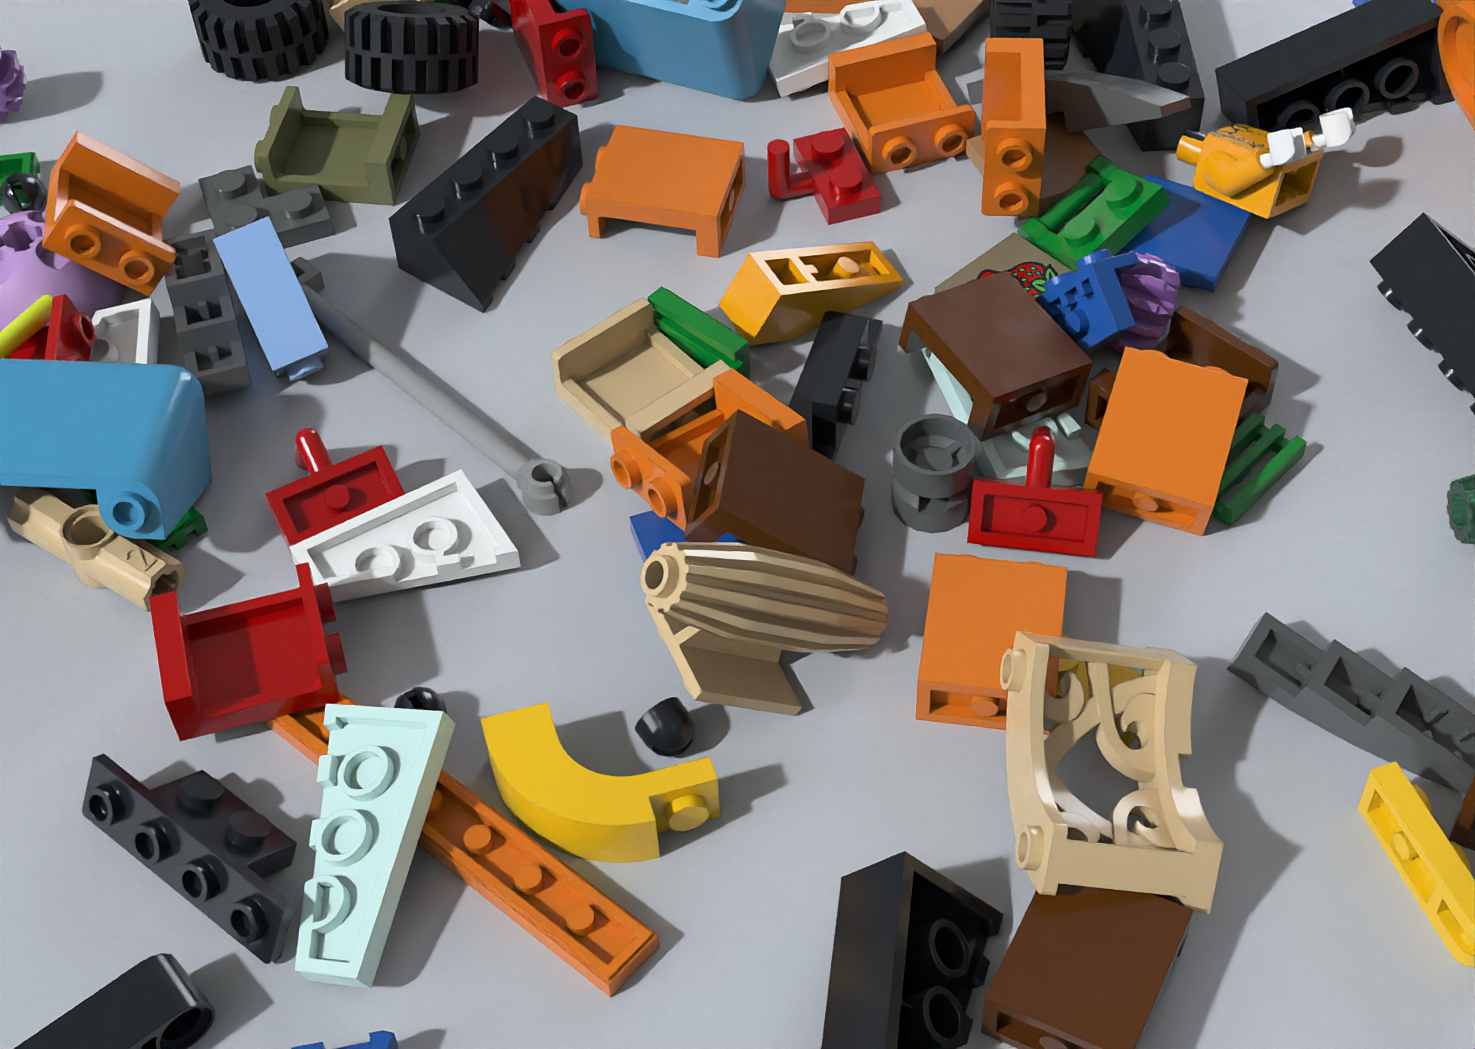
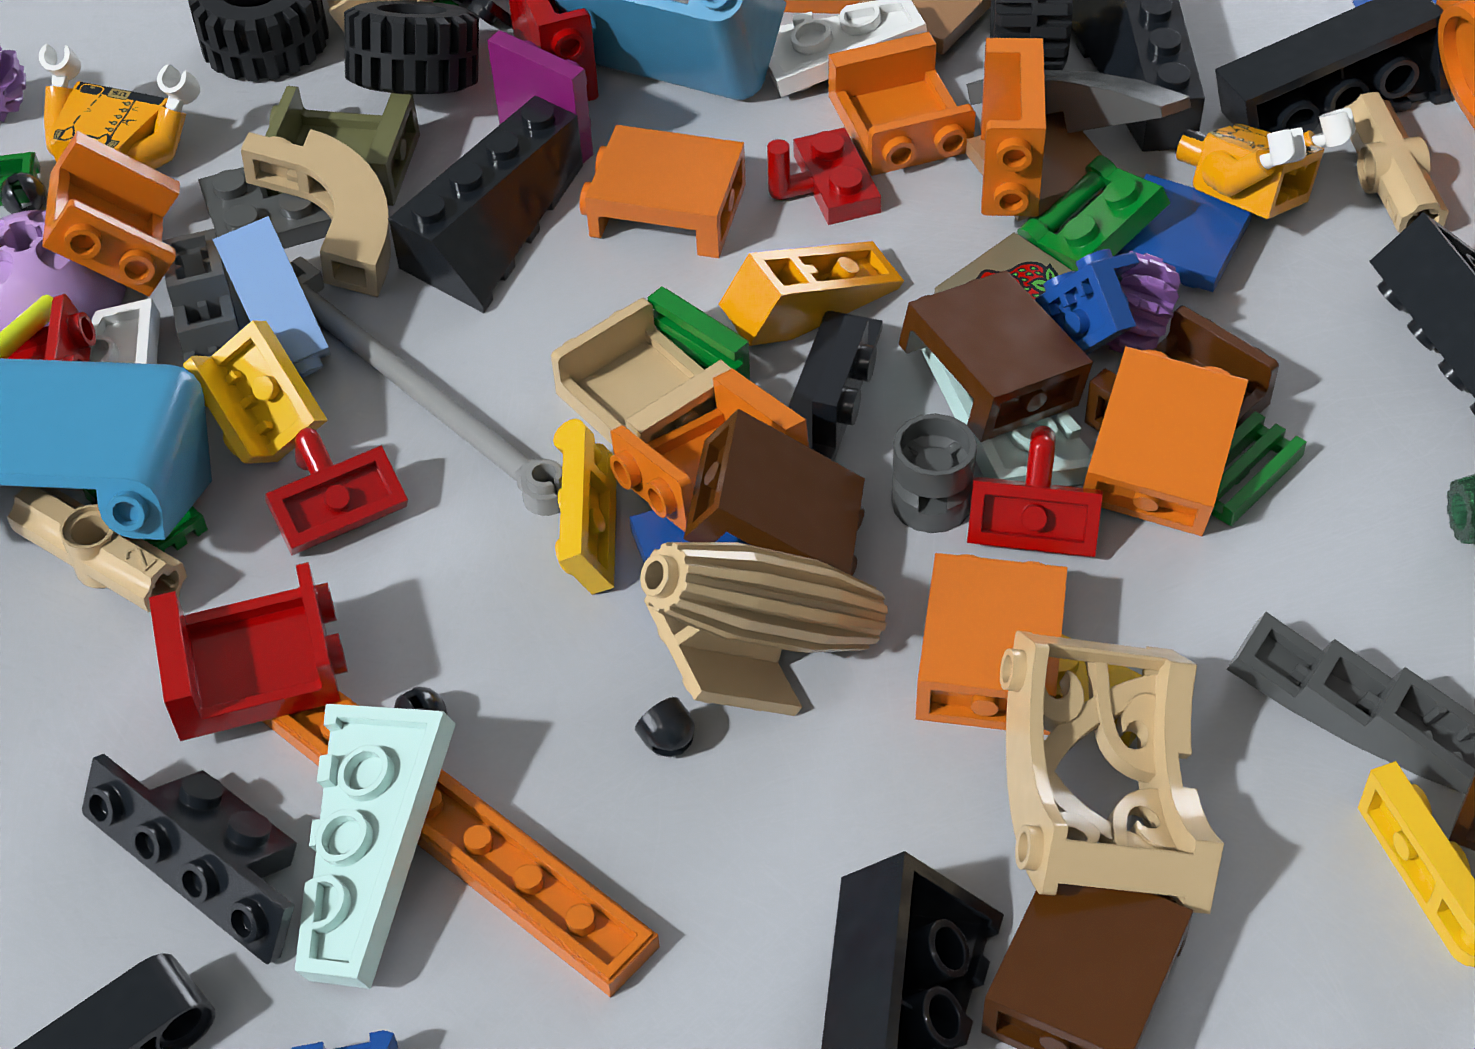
(125, 120): none -> light orange torso
(256, 395): none -> yellow bracket
(345, 187): none -> tan arch
(410, 543): white wing -> none
(526, 71): none -> magenta tile
(585, 810): yellow arch -> none
(586, 508): none -> yellow plate
(1393, 163): none -> tan piece

